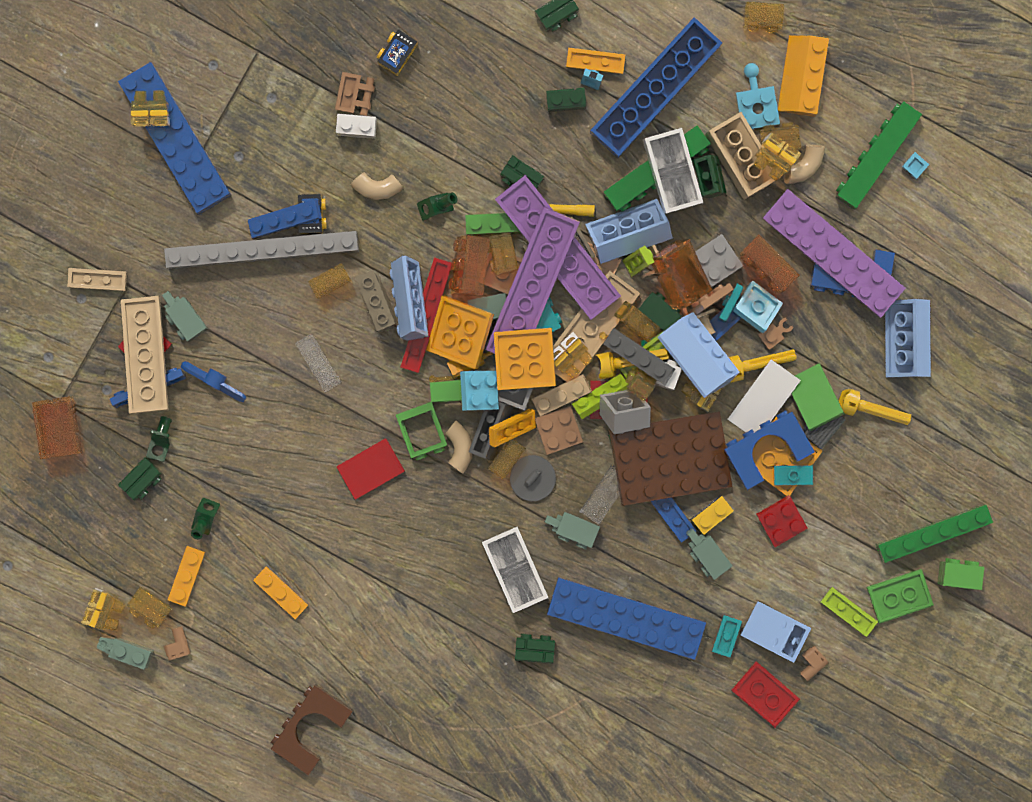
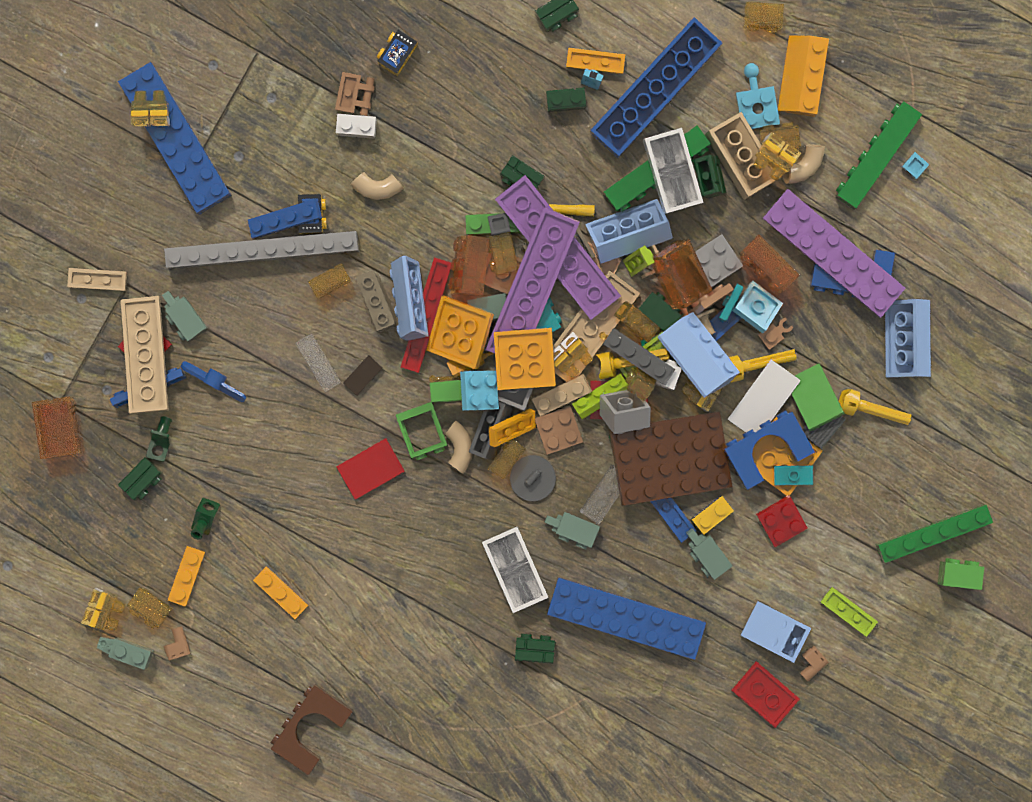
(362, 375): none -> dark brown tile
(437, 205): dark green bracket -> none
(498, 224): none -> dark grey tile
(726, 636): teal plate -> none
(900, 596): bright green tile -> none

